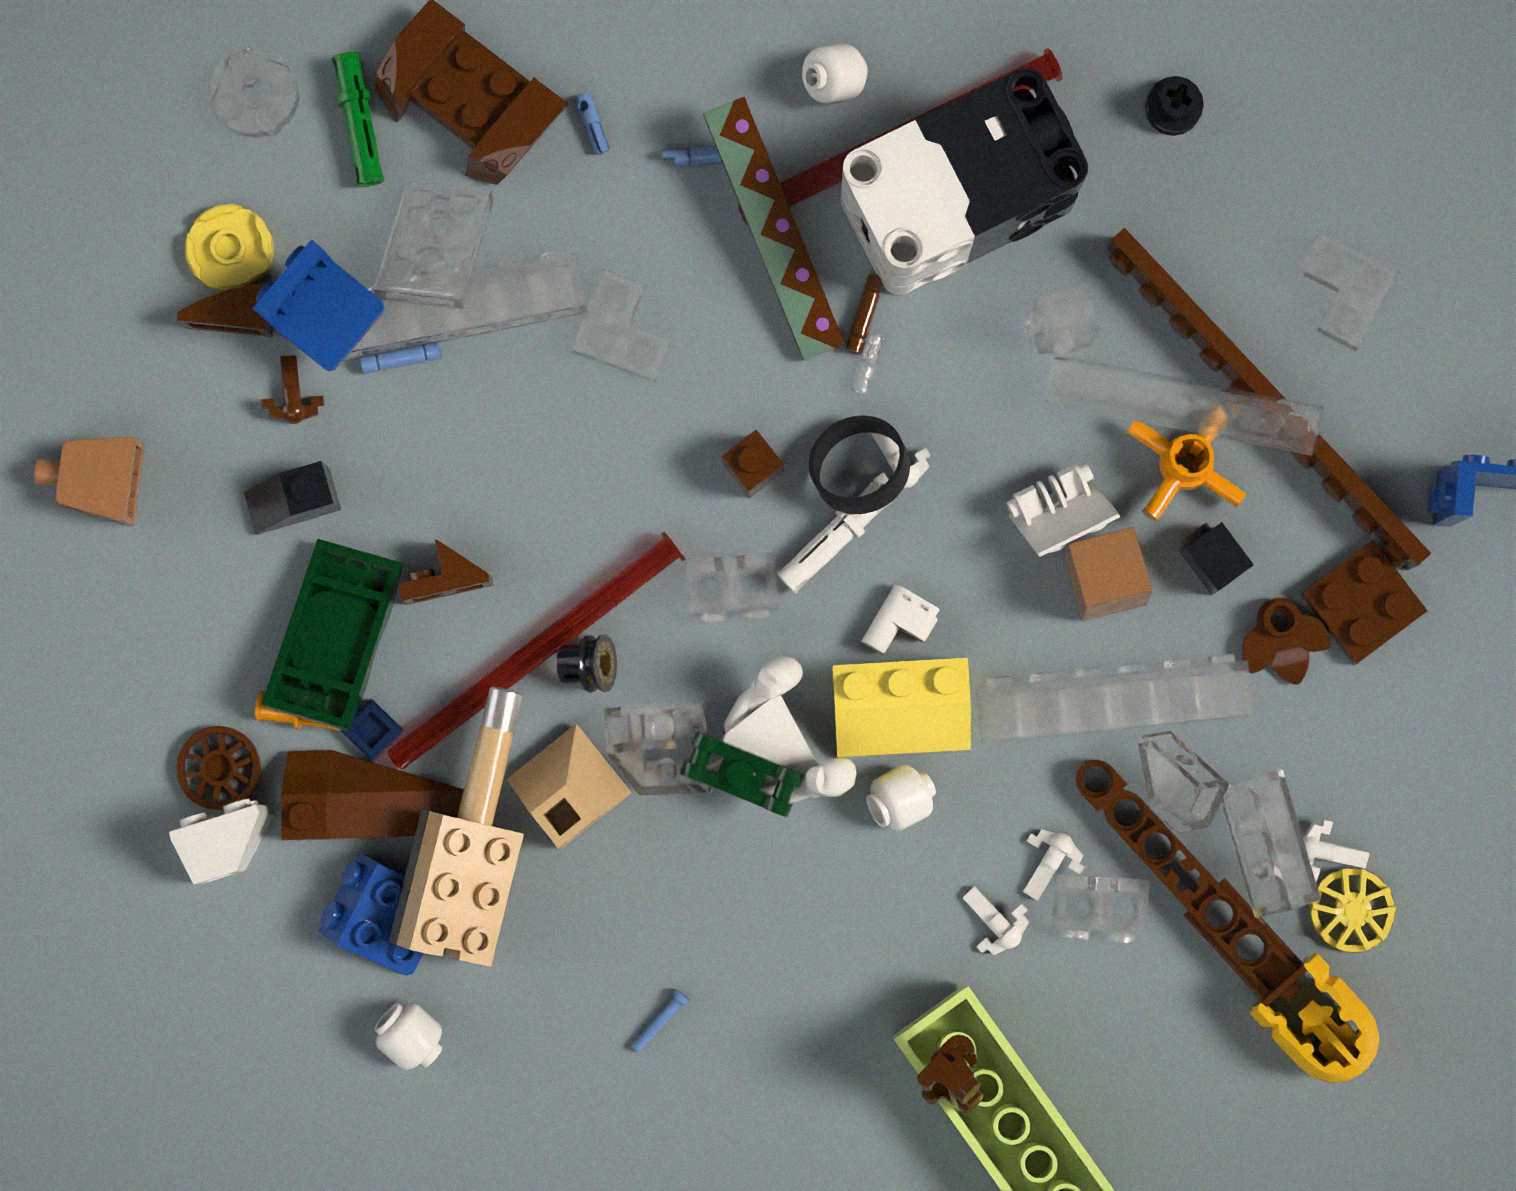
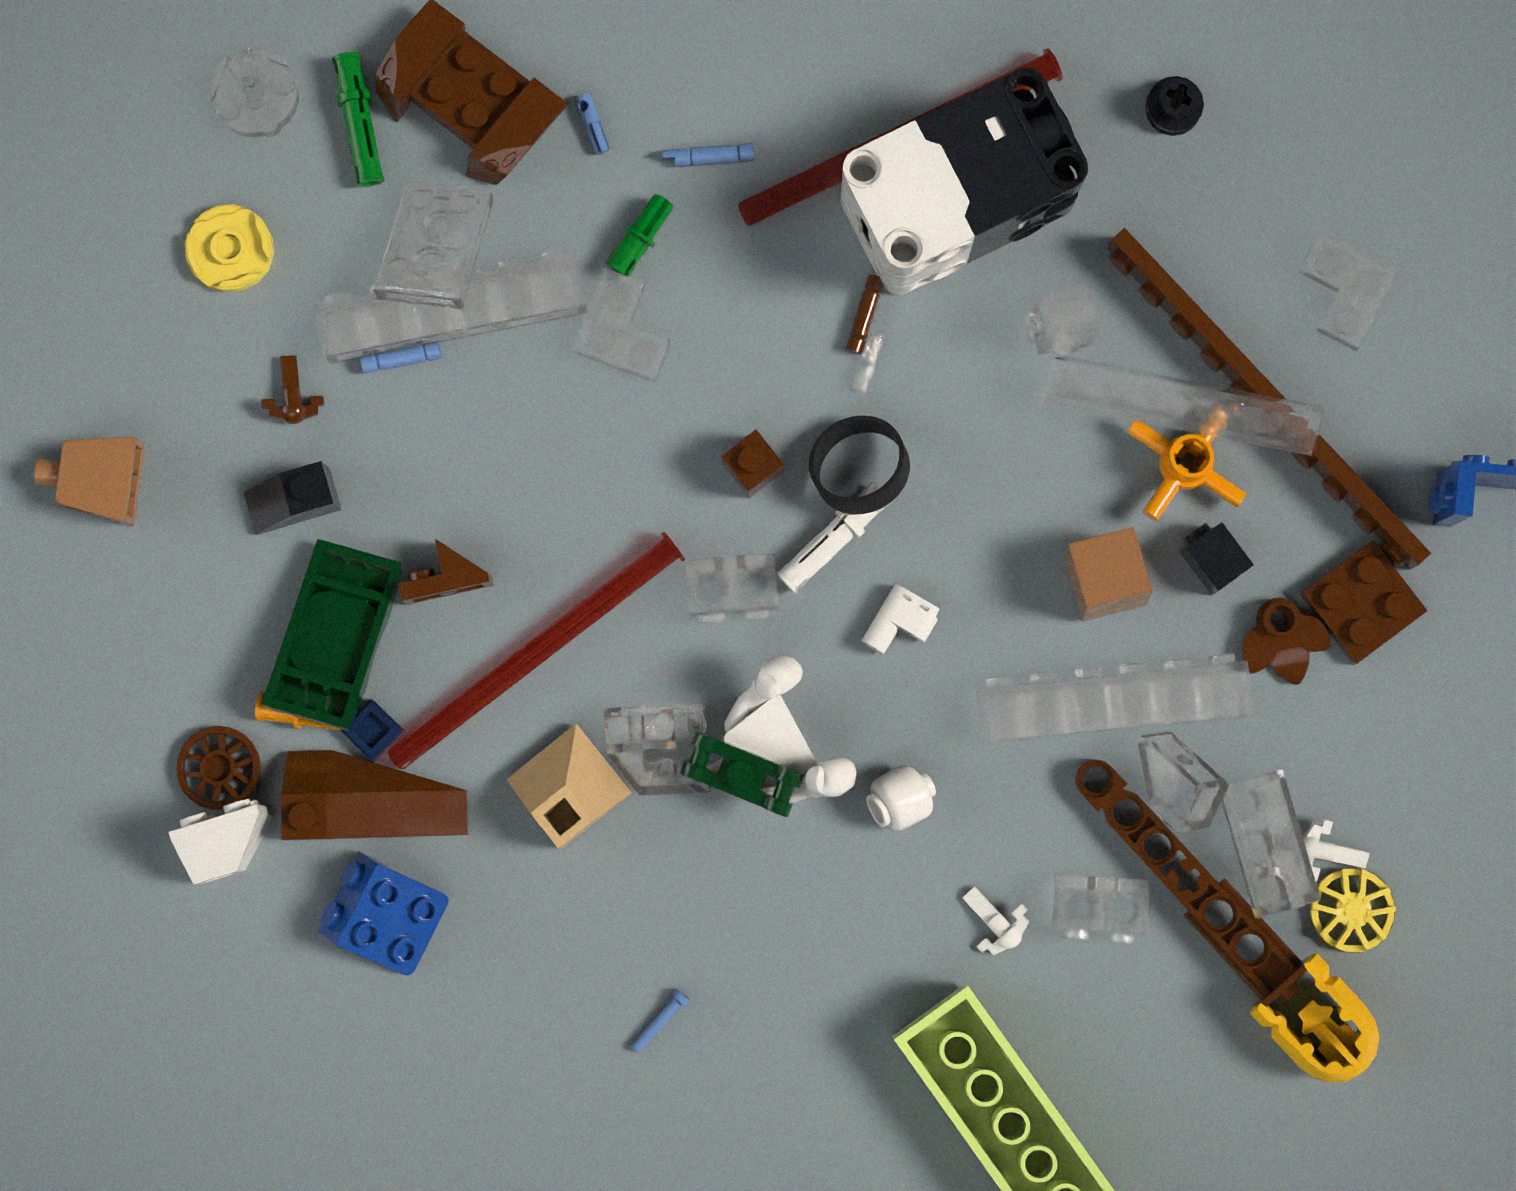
(228, 313): reddish brown slope -> none
(318, 306): blue bracket -> none
(408, 1036): white head -> none
(462, 863): tan piece -> none
(588, 664): black piece -> none
(639, 235): none -> green axle
(773, 228): tile -> none
(834, 73): white head -> none
(891, 453): white piece -> none
(902, 707): light yellow slope -> none
(950, 1077): reddish brown piece -> none
(1060, 845): white piece -> none
(1062, 515): white hinge -> none

